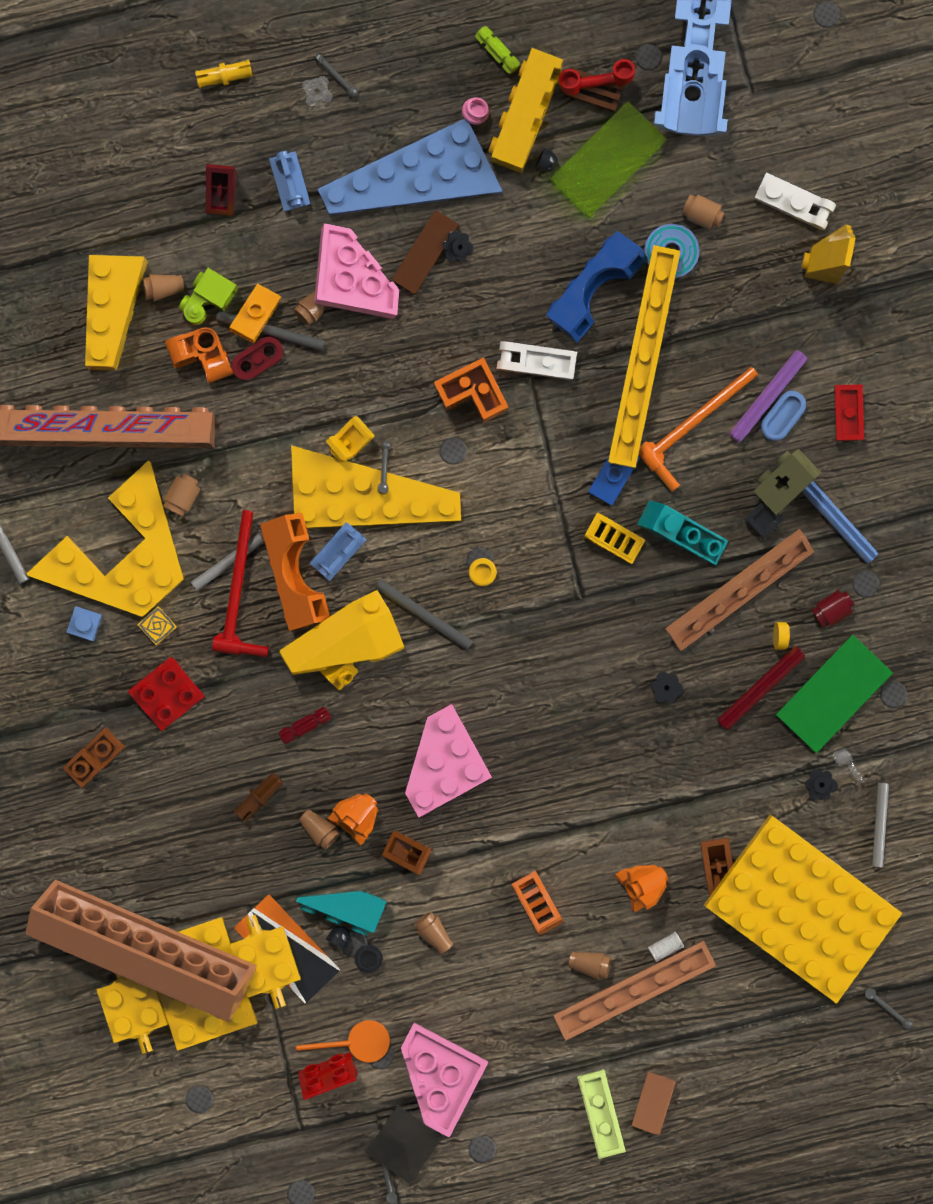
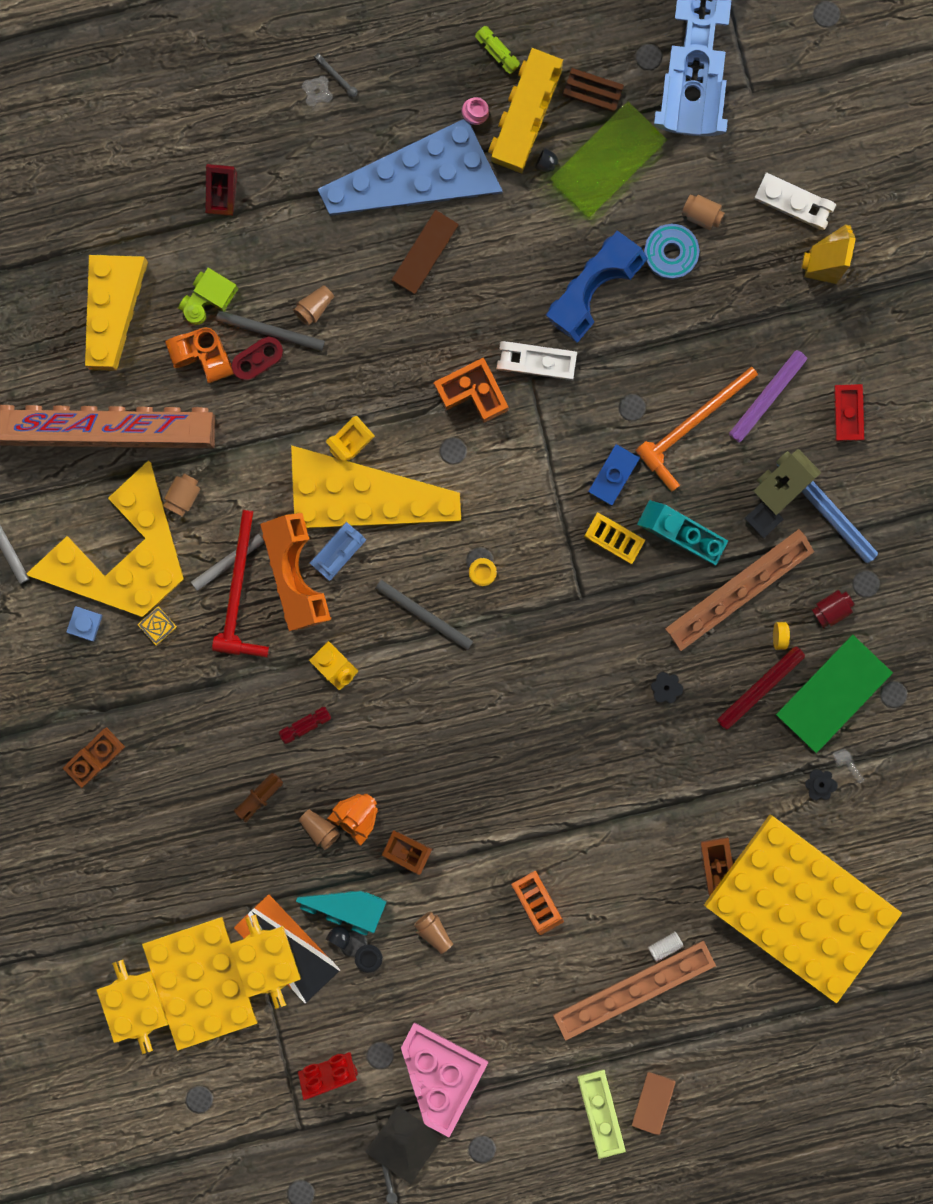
(140, 950): nougat slope -> none
(162, 286): medium nougat cone -> none
(166, 693): red hinge -> none
(224, 73): yellow pin -> none
(255, 313): light orange plate -> none
(289, 180): medium blue hinge -> none
(351, 276): bright pink plate -> none
(351, 635): yellow wedge -> none
(366, 1041): orange piece -> none
(383, 487): dark grey hinge -> none
(444, 763): bright pink plate -> none
(451, 246): black plant -> none
(591, 964): medium nougat cone -> none
(622, 74): red bar -> none
(643, 885): orange brick -> none
(644, 357): yellow plate -> none
(783, 416): medium blue tile -> none
(871, 994): dark grey hinge -> none
(880, 825): light grey bar -> none

